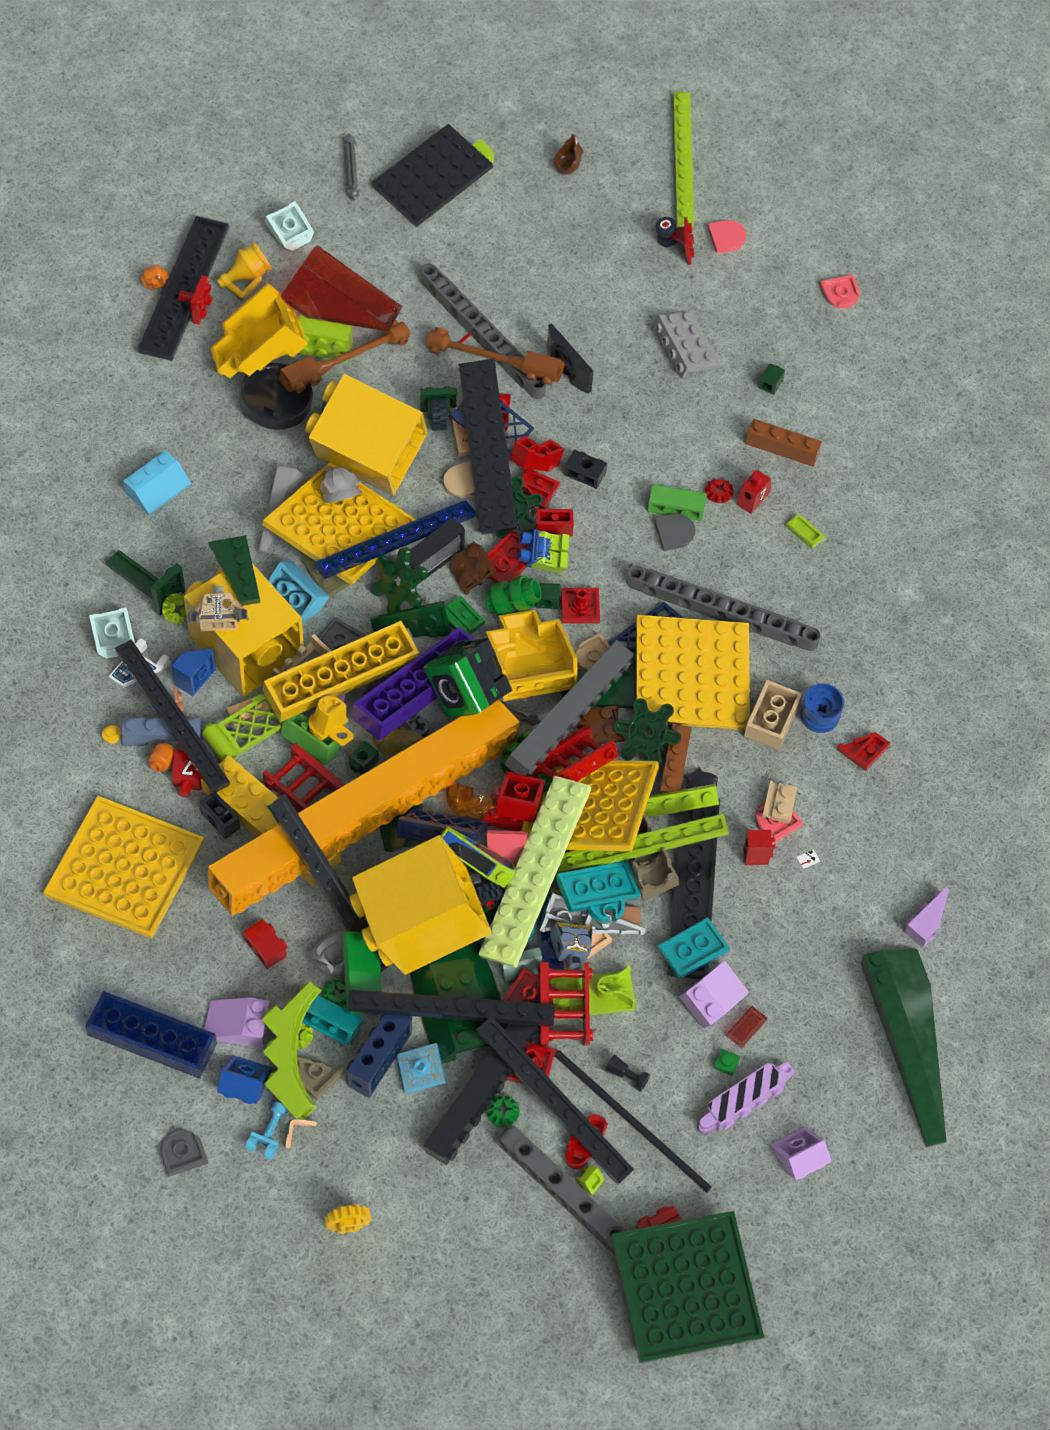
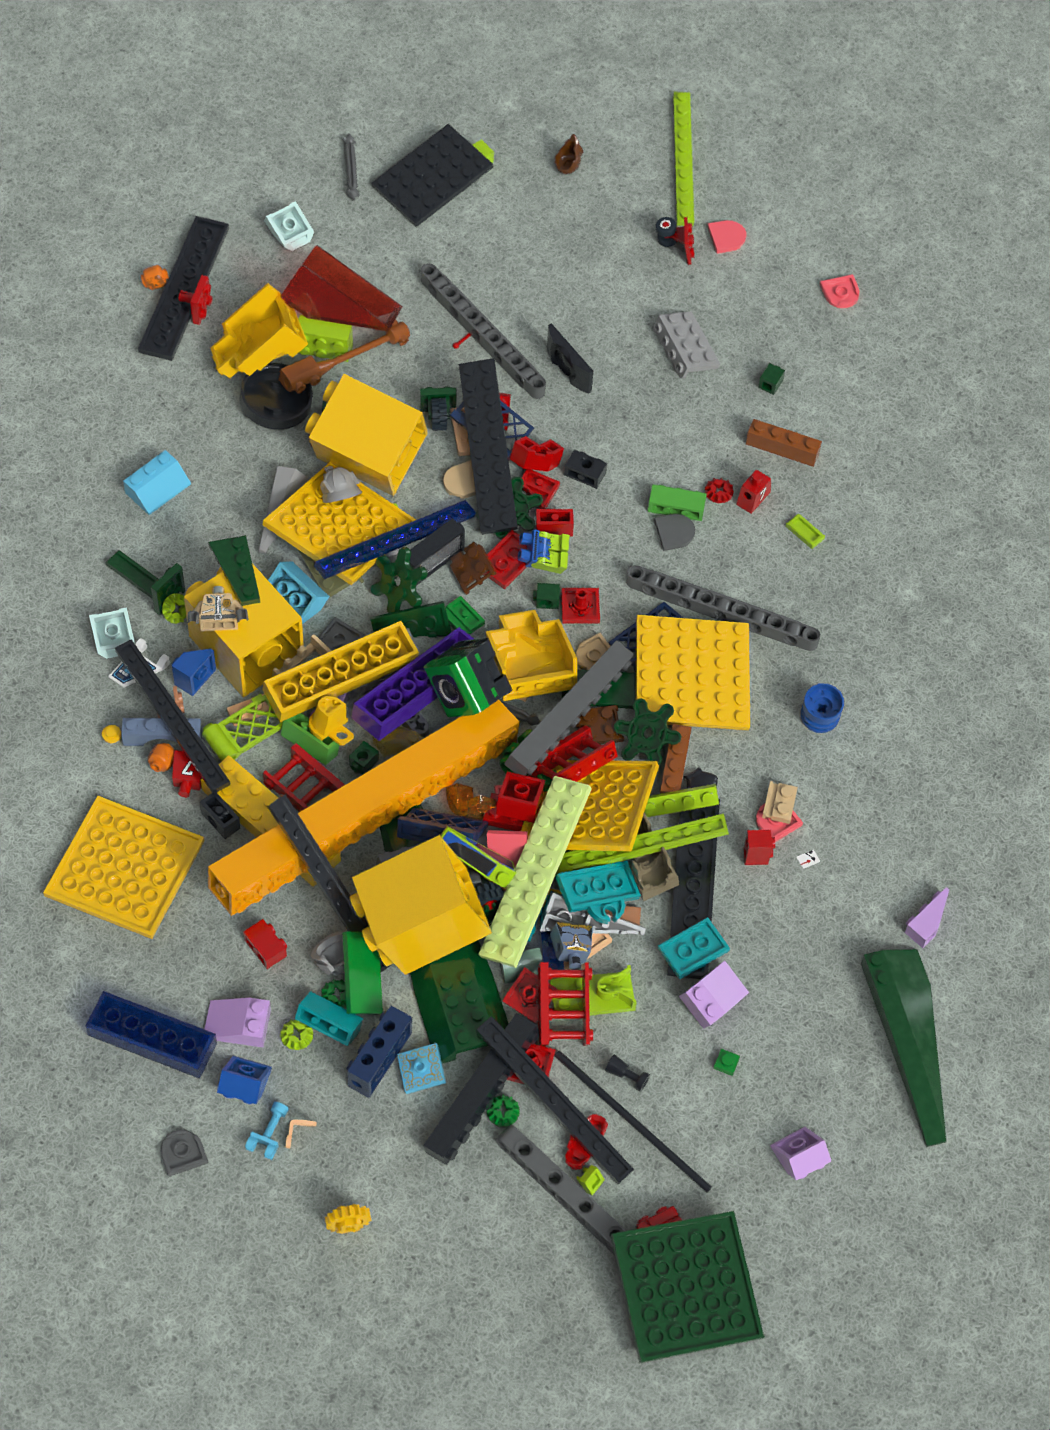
(248, 265): yellow piece -> none
(282, 1051): lime arch -> none
(318, 1077): dark tan wing -> none
(450, 1007): black plate -> none
(519, 594): green piece -> none
(532, 364): dark orange bar -> none
(745, 1096): lavender hinge -> none
(746, 1027): clear red tile -> none
(773, 715): tan brick -> none
(865, 750): red wing -> none

